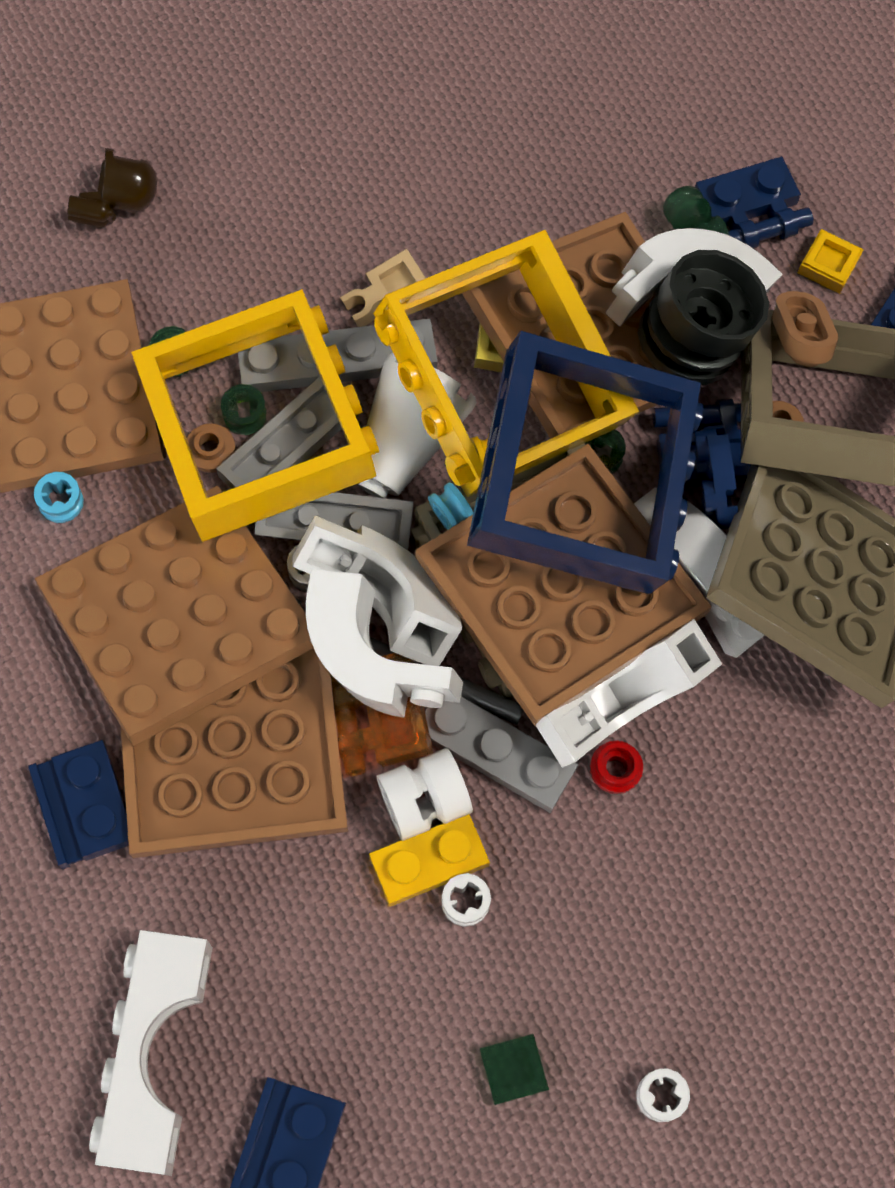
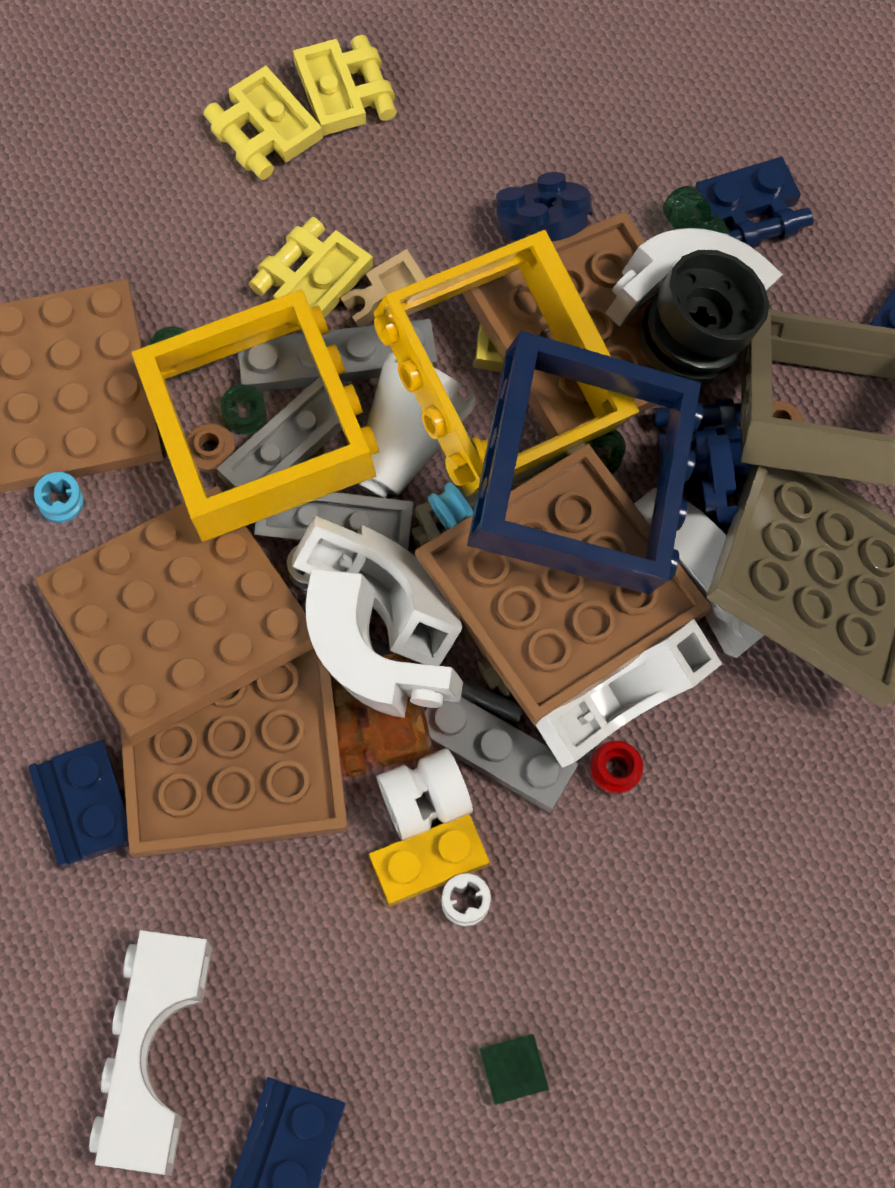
(122, 186): dark brown piece -> none
(273, 112): none -> light yellow plate
(325, 276): none -> light yellow plate
(330, 87): none -> light yellow plate
(544, 205): none -> dark blue plate
(679, 1091): white bush -> none
(804, 328): medium nougat plate -> none
(830, 261): yellow tile -> none

